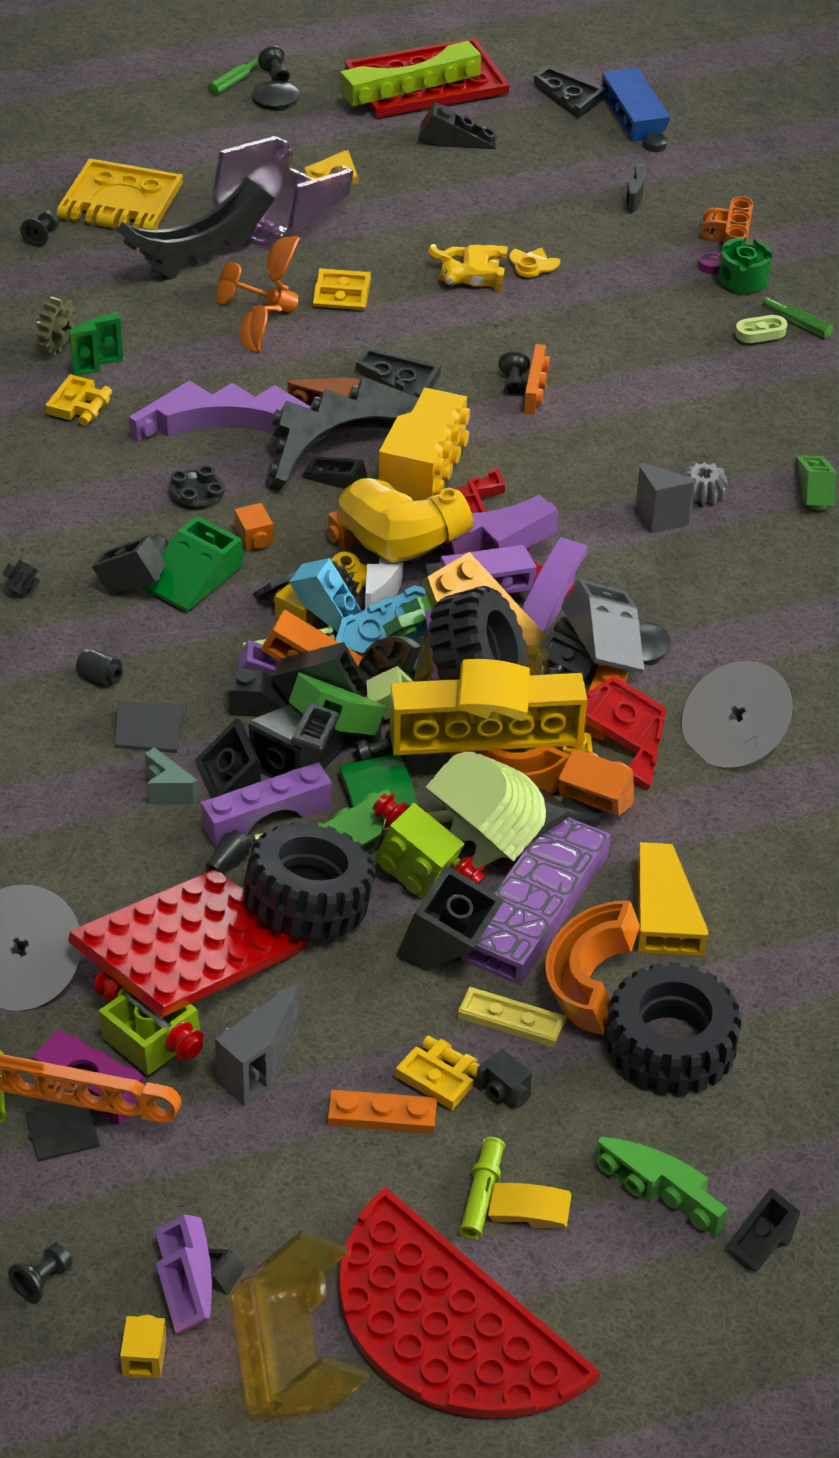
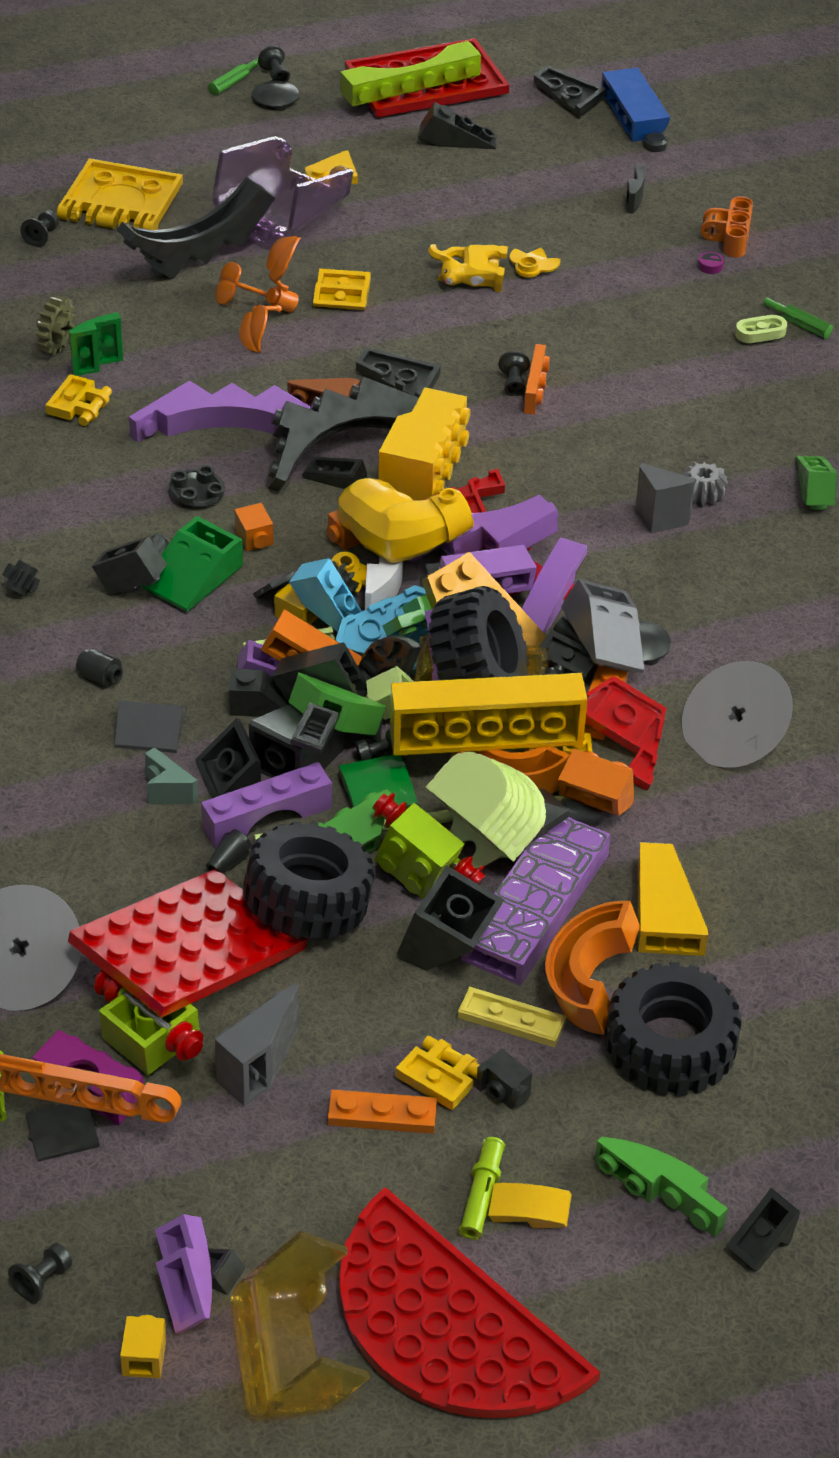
(495, 687): yellow slope -> none
(745, 265): green brick -> none

